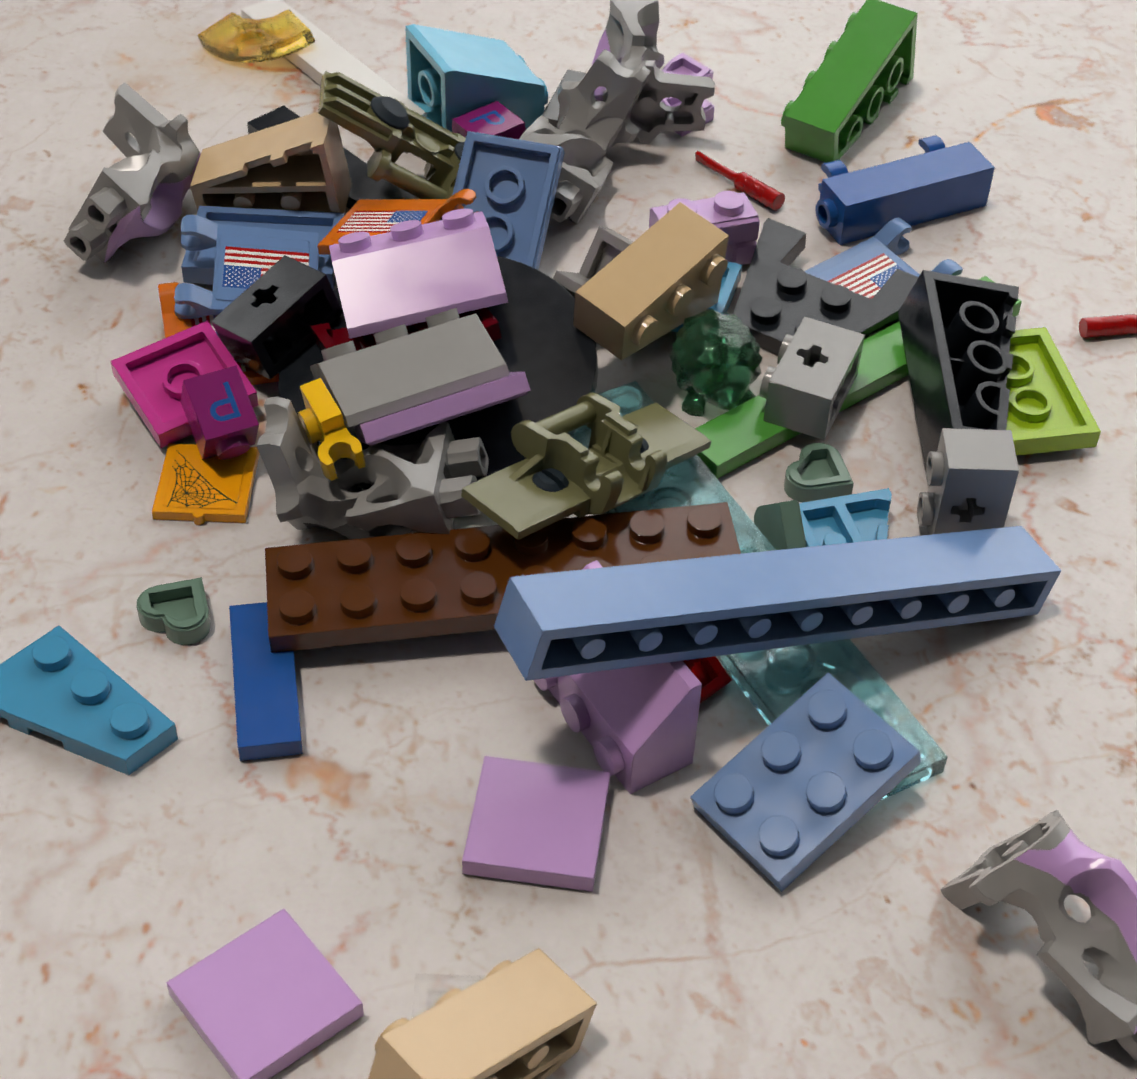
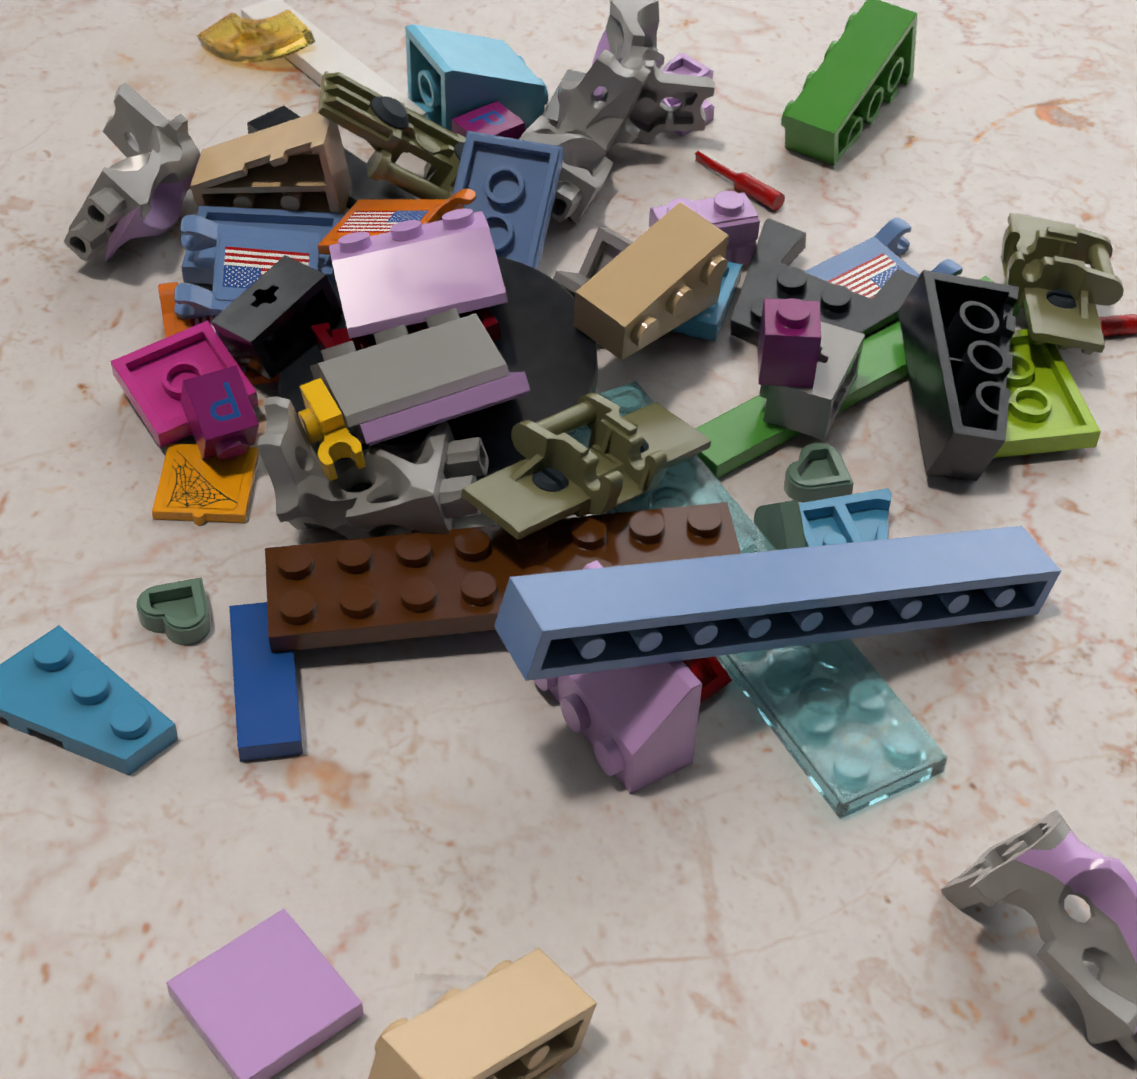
(537, 823): lavender tile -> none
(715, 361): clear green animal -> none
(789, 342): none -> magenta brick
(805, 780): medium blue plate -> none
(910, 188): blue brick -> none
(968, 481): light grey brick -> none
(1055, 285): none -> olive piece

